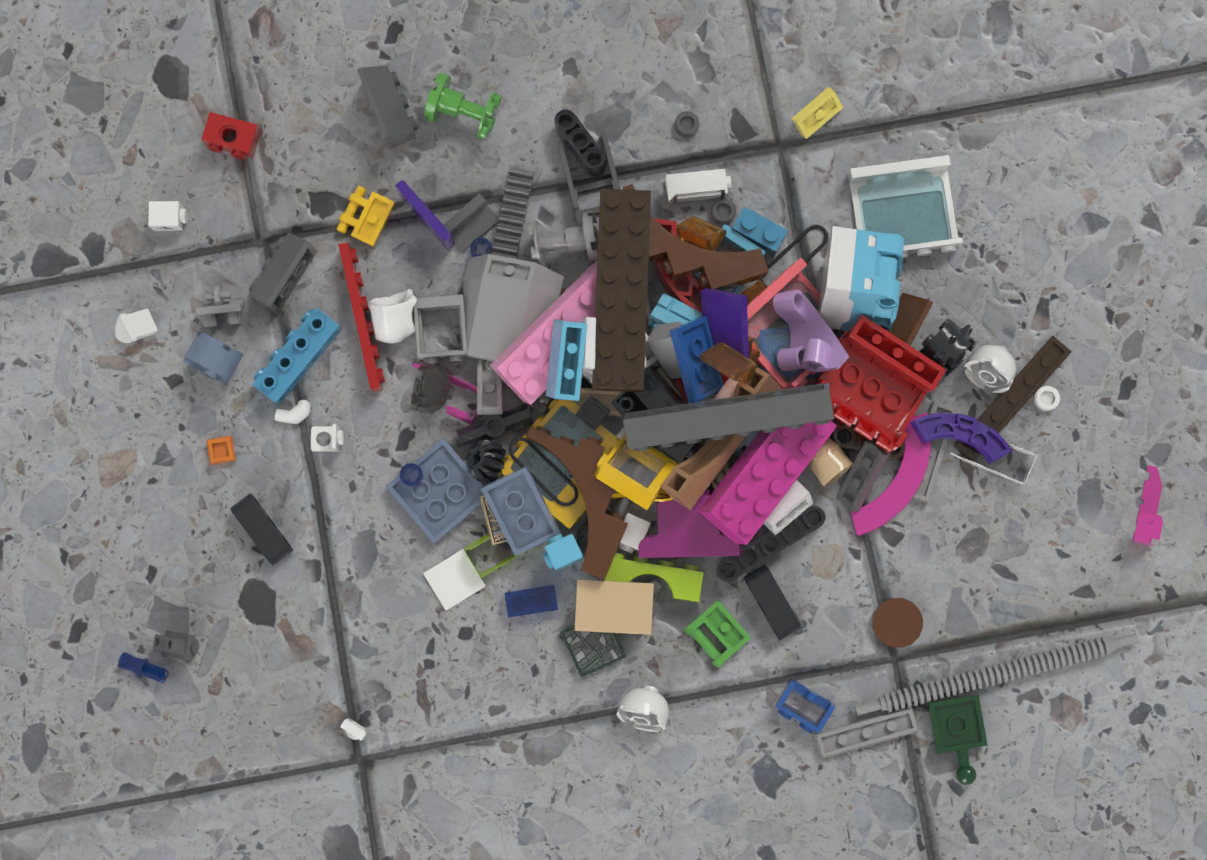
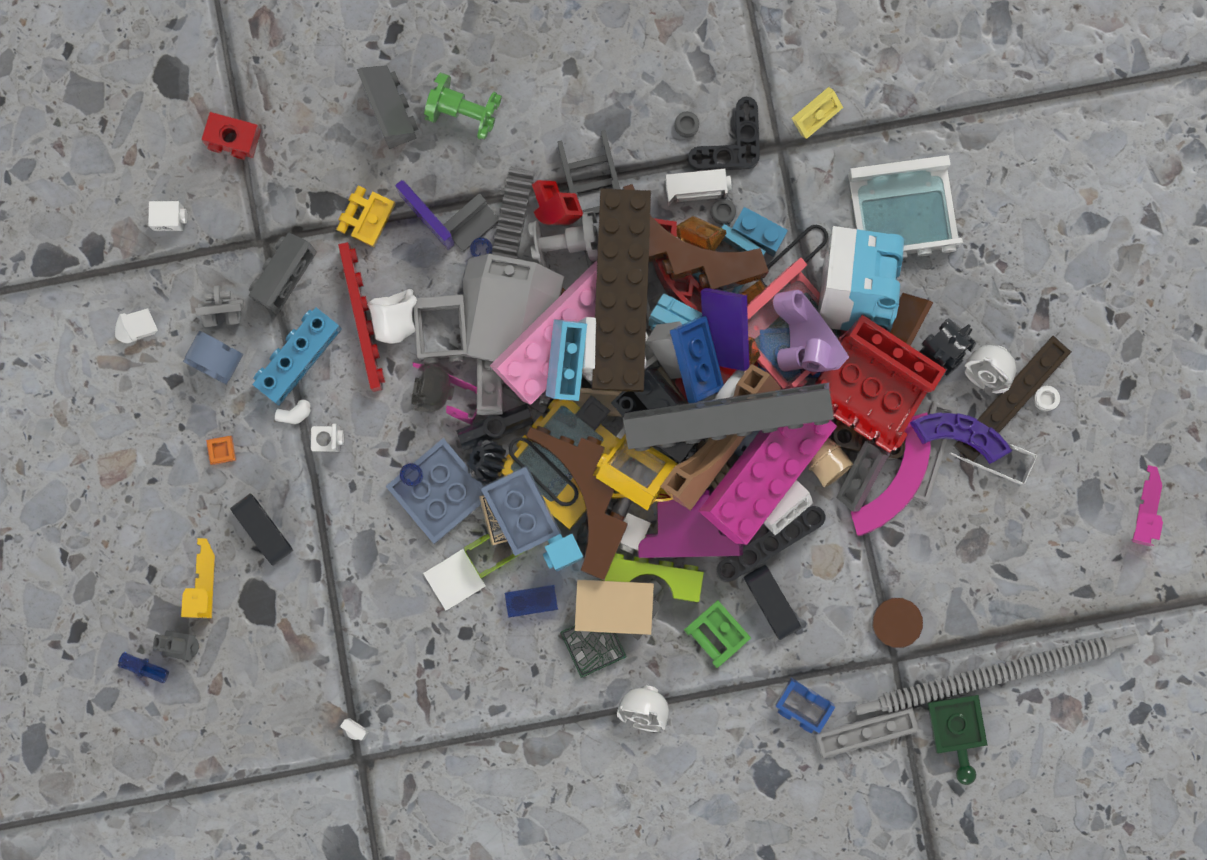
(202, 594): none -> yellow piece
(555, 207): none -> red brick
(579, 132): black beam -> none
(729, 362): clear orange slope -> none
(734, 151): none -> black beam

